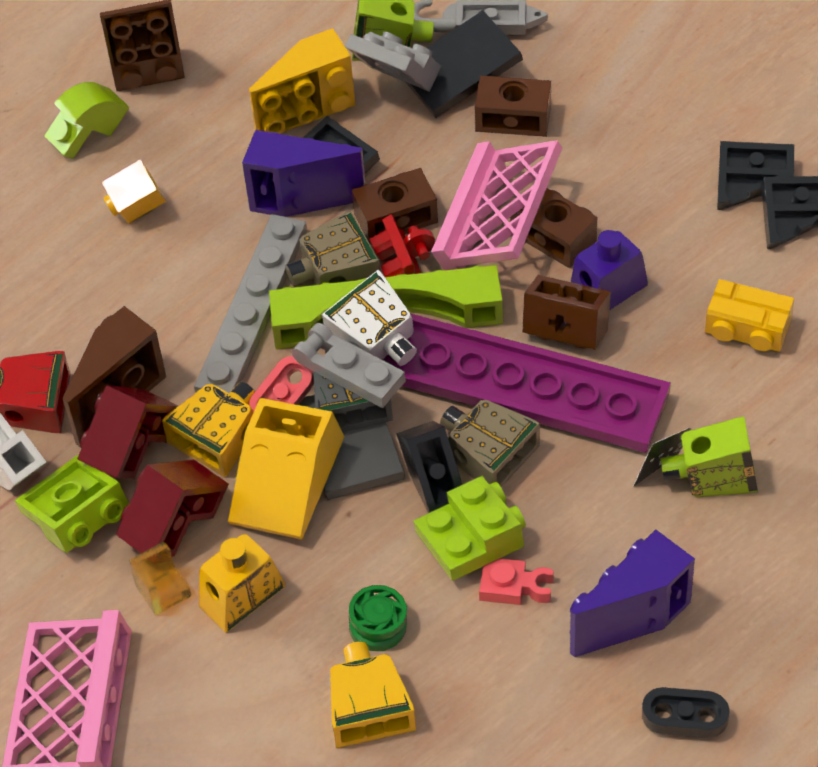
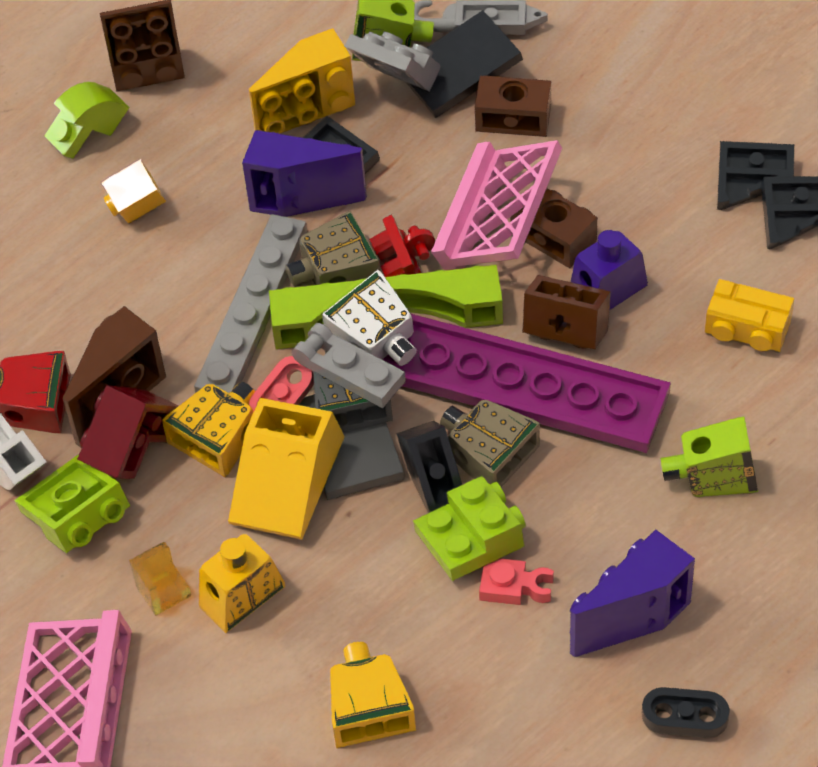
(167, 501): dark red brick -> none
(377, 617): green wheel -> none
(404, 196): reddish brown brick -> none
(664, 448): black sticker -> none

